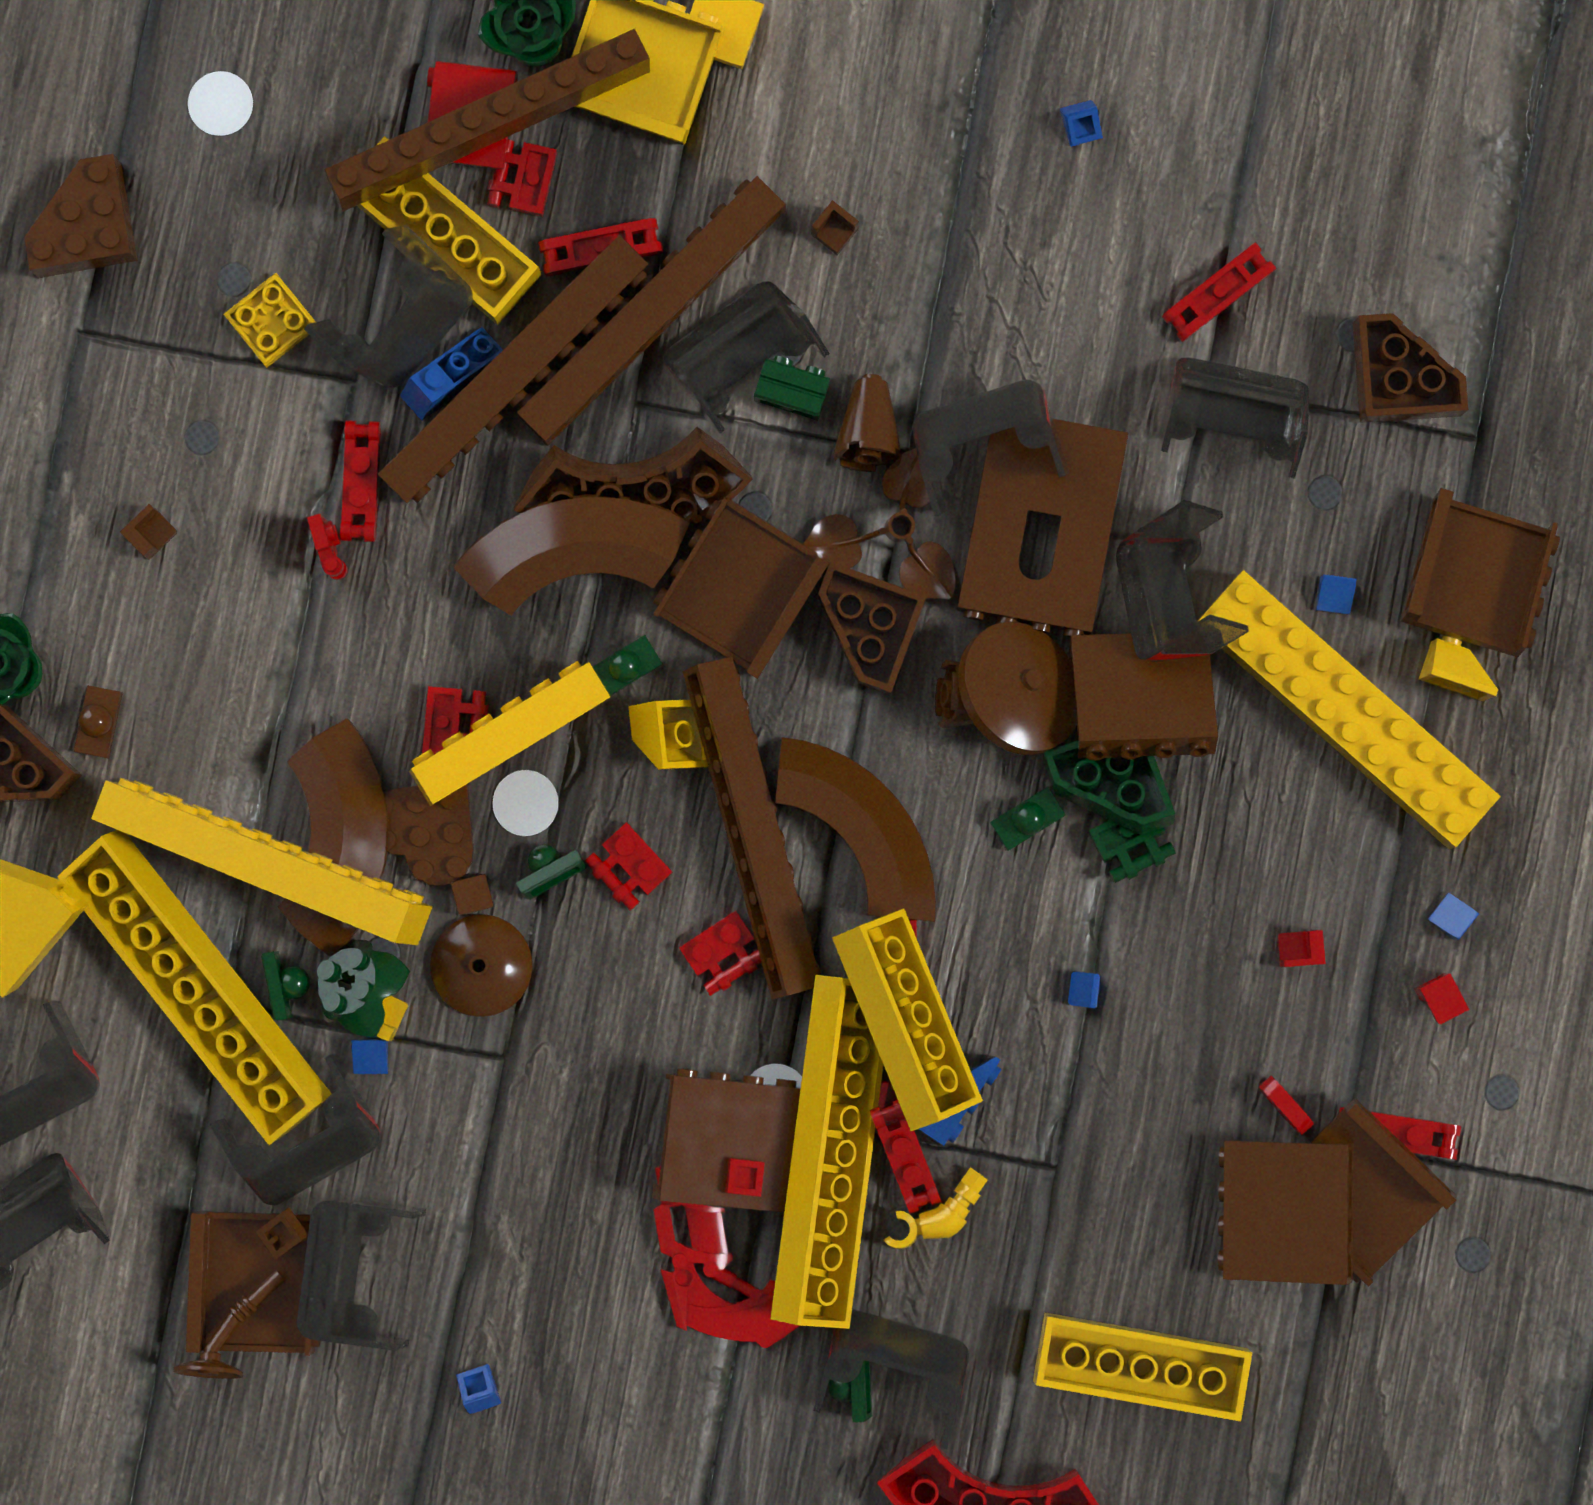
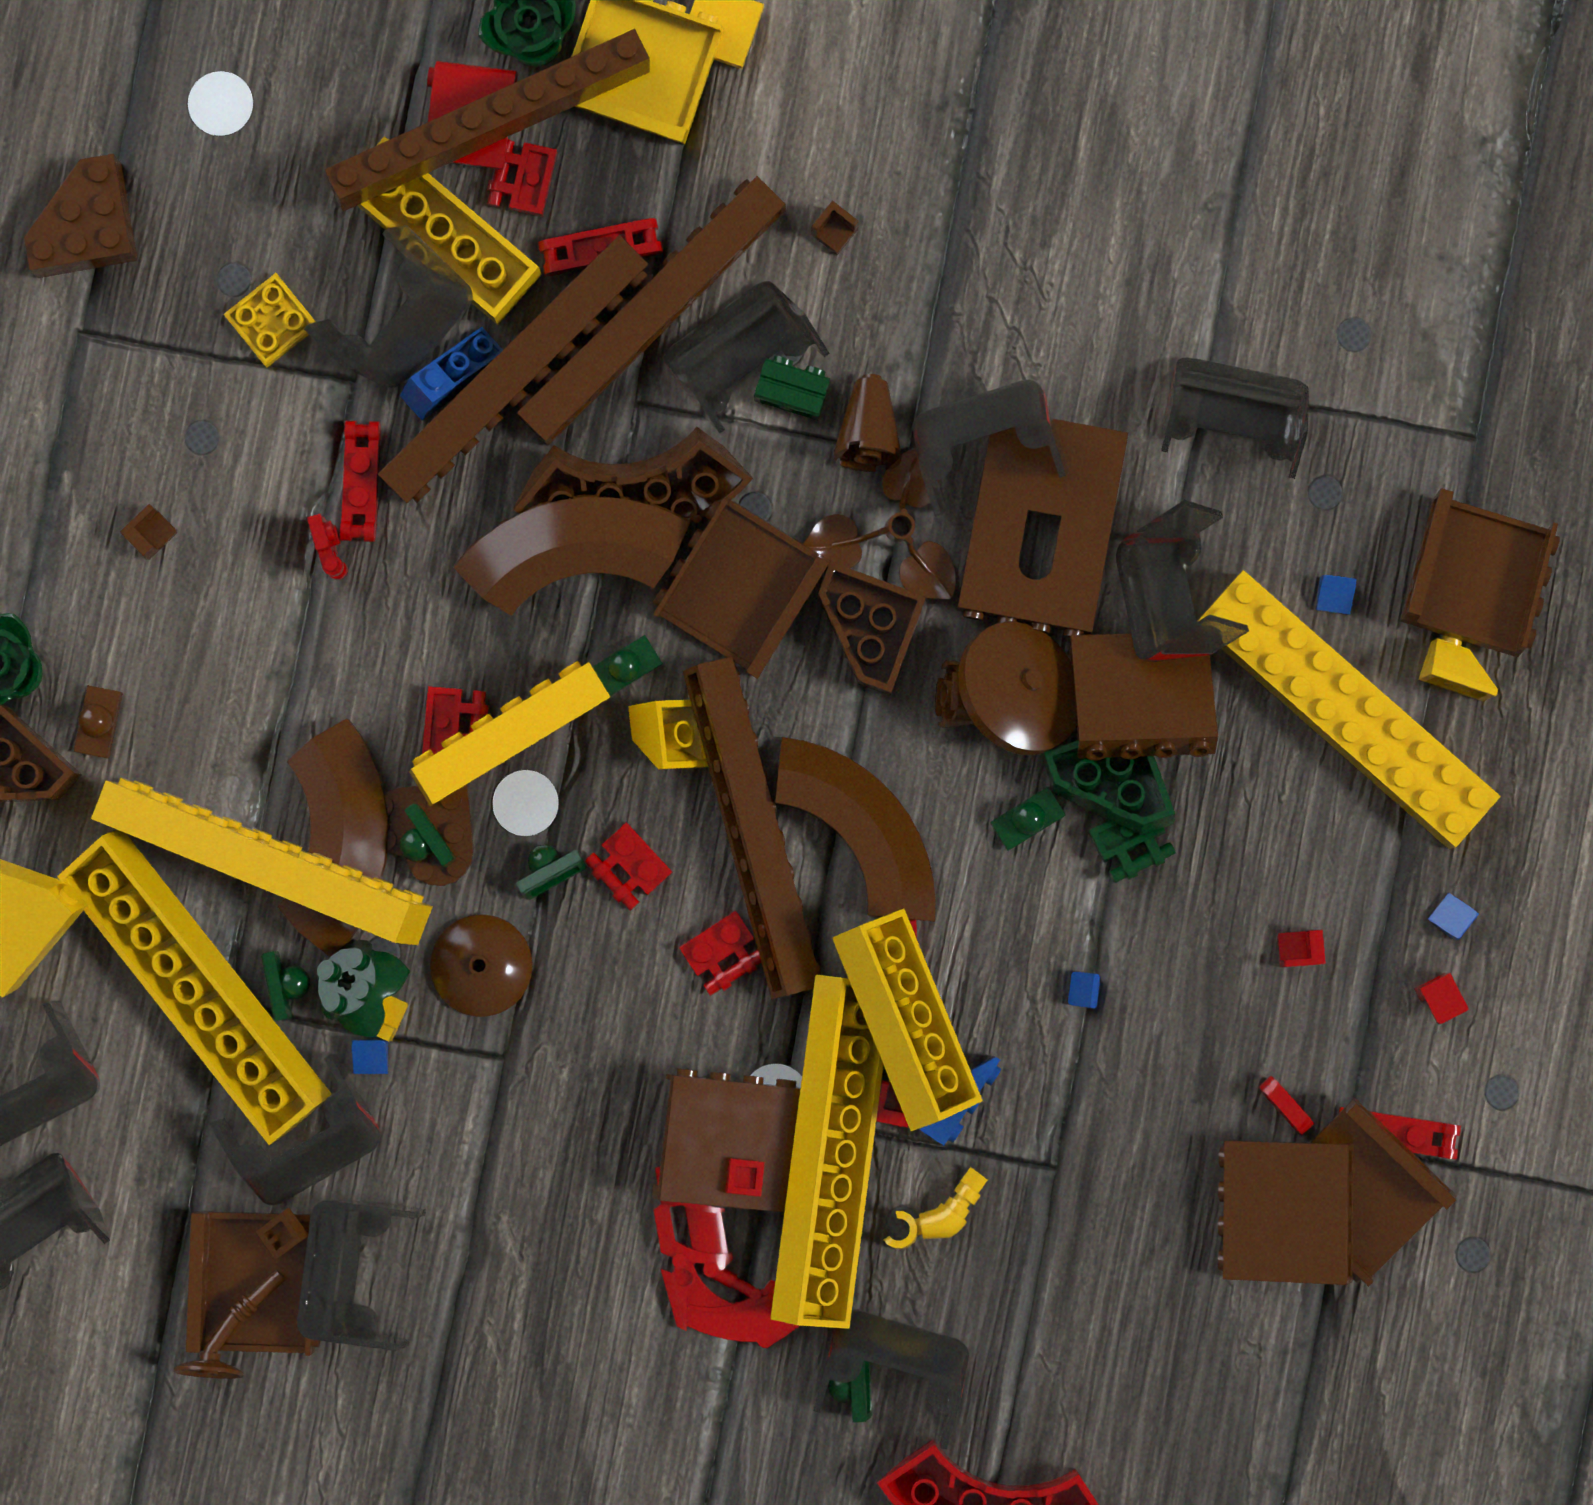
(424, 839): none -> dark green tile
(472, 894): reddish brown slope -> none
(478, 1389): blue slope -> none
(905, 1157): red plate -> none
(1081, 123): blue slope -> none
(1142, 1366): yellow brick -> none
(1219, 292): red plate -> none
(1402, 374): reddish brown brick -> none

